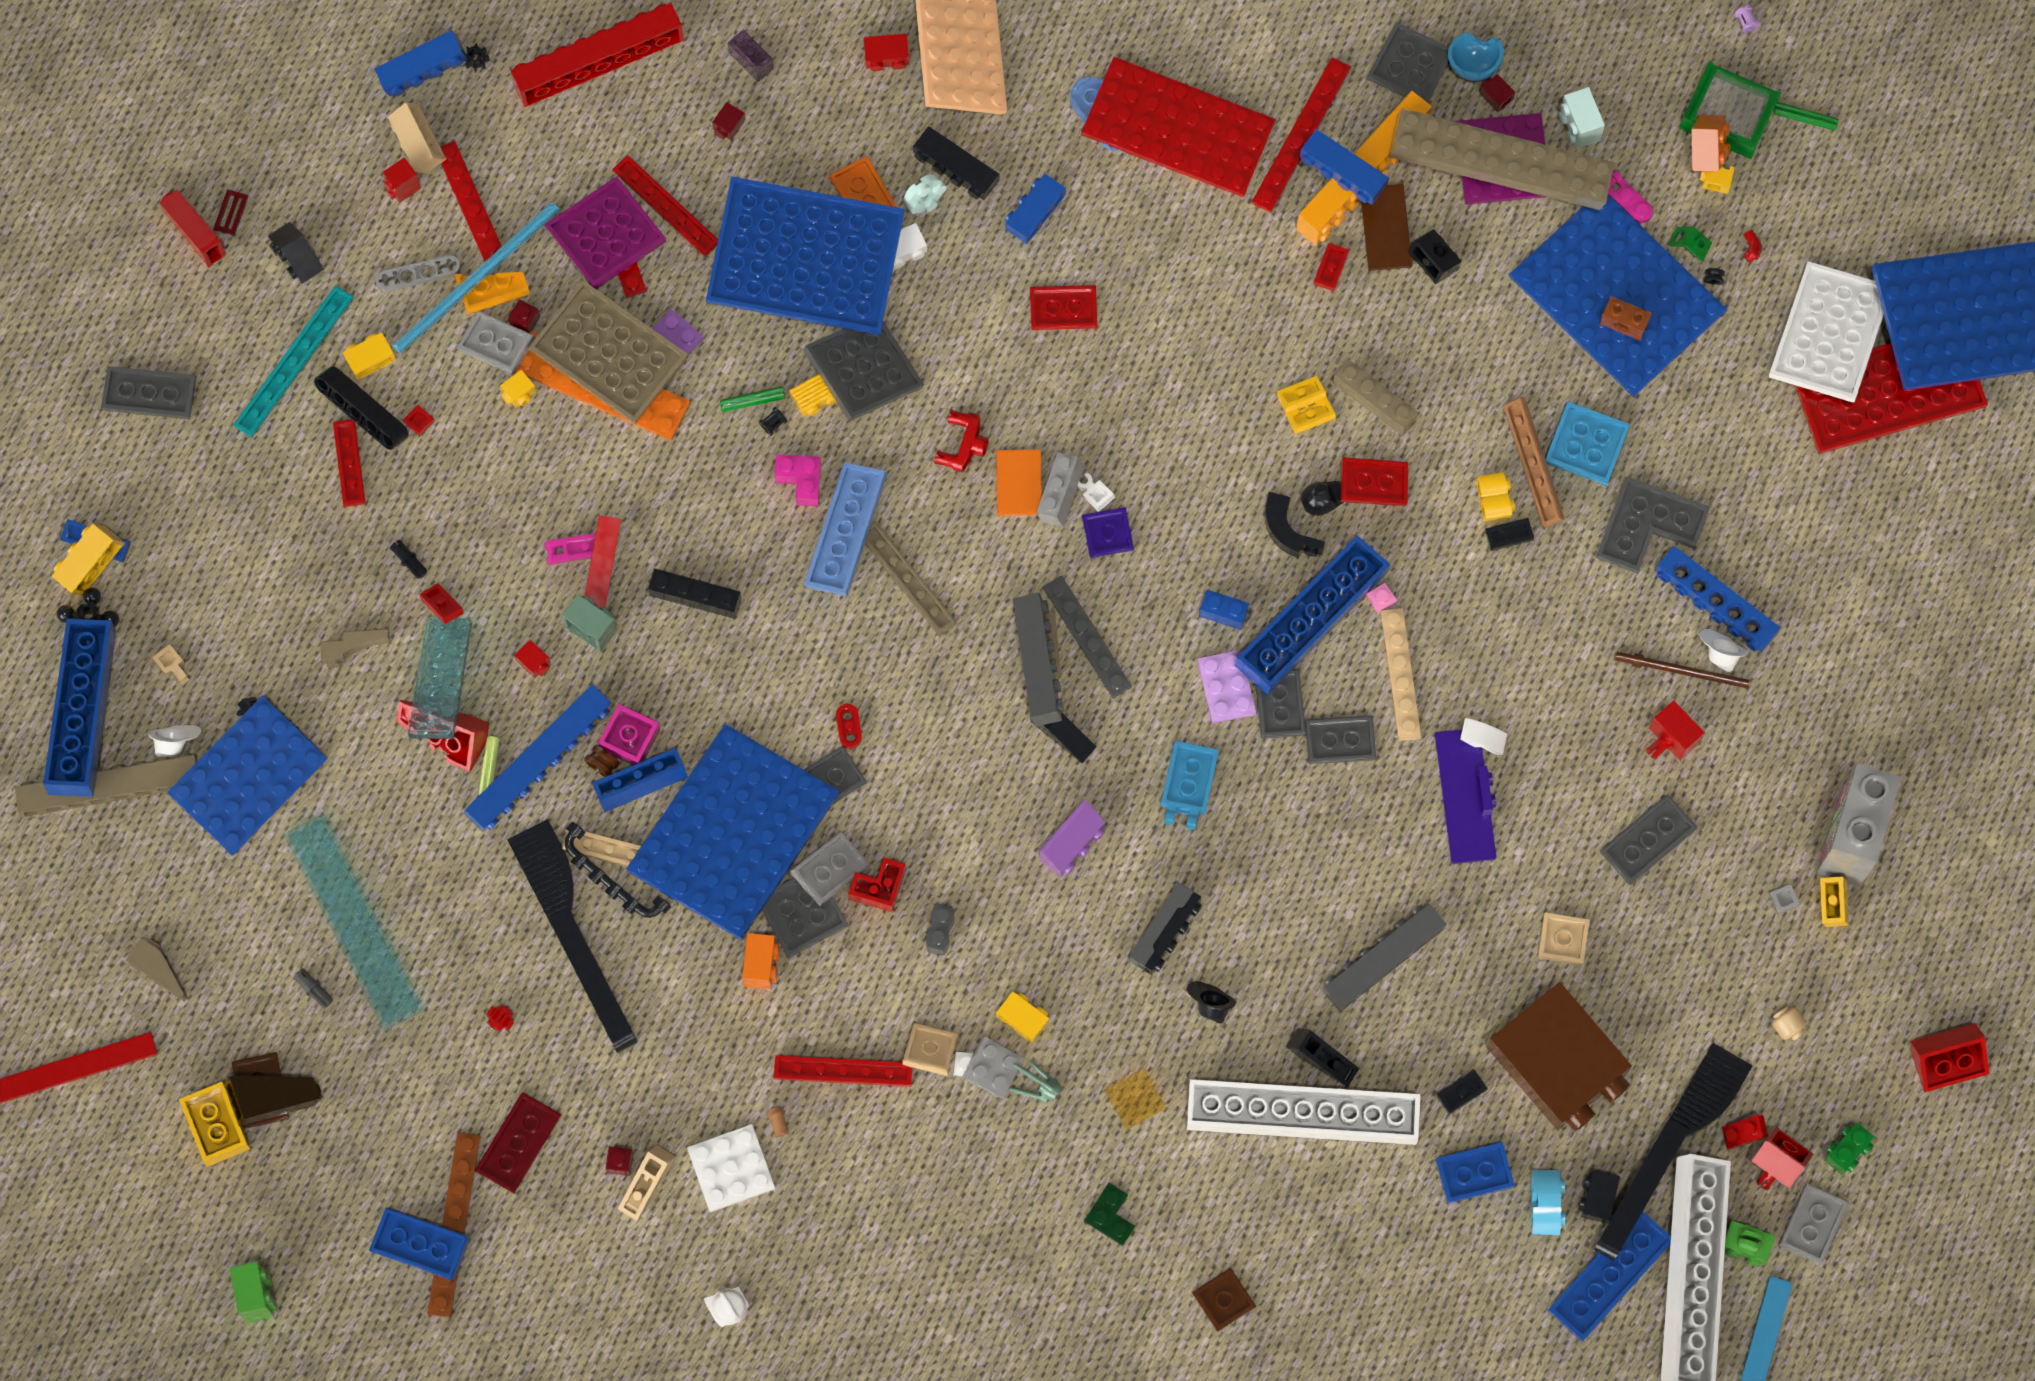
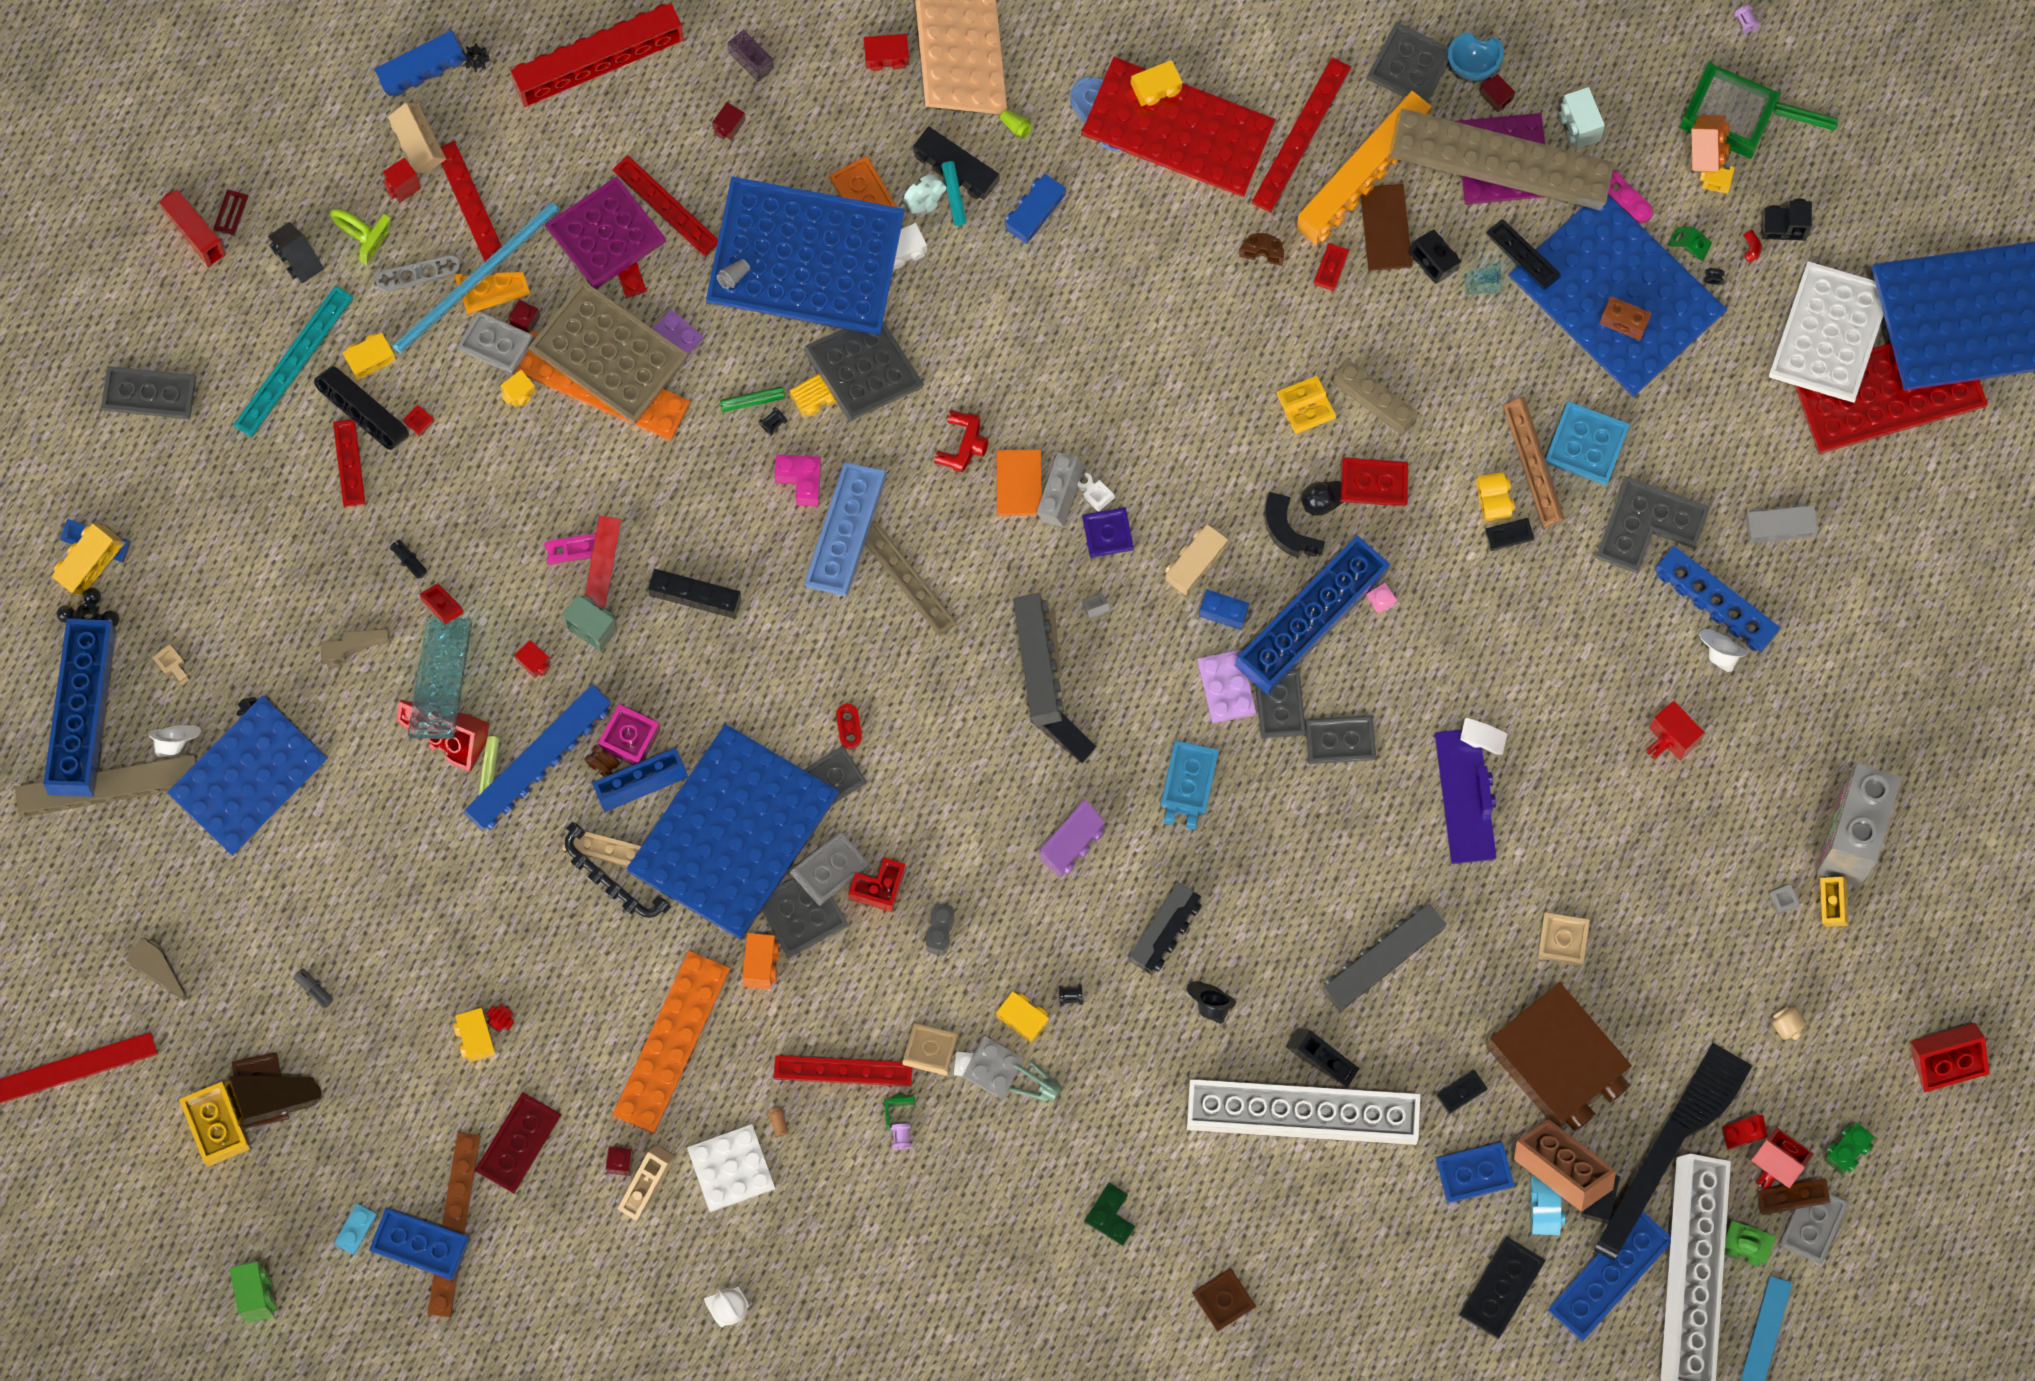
(353, 922): clear light blue plate -> none
(355, 1229): none -> medium azure plate
(369, 236): none -> lime tile
(474, 1035): none -> yellow brick
(553, 885): black piece -> none
(671, 1042): none -> orange plate
(732, 274): none -> light grey cone
(897, 1101): none -> green bracket
(901, 1136): none -> lavender bush
(954, 193): none -> teal axle
(1016, 123): none -> lime cone
(1063, 307): red tile -> none
(1071, 995): none -> black bush
(1087, 637): dark grey plate -> none
(1096, 606): none -> light grey plate
(1135, 1099): clear yellow tile -> none
(1156, 83): none -> yellow brick
(1195, 559): none -> tan brick
(1263, 245): none -> reddish brown cylinder
(1344, 167): blue brick -> none
(1400, 674): tan plate -> none
(1484, 280): none -> clear light blue slope
(1502, 1288): none -> black plate
(1523, 254): none -> black tile
(1565, 1165): none -> nougat brick
(1639, 660): reddish brown bar -> none
(1648, 839): dark grey tile -> none
(1781, 523): none -> light grey brick
(1788, 222): none -> black brick
(1795, 1197): none -> reddish brown plate

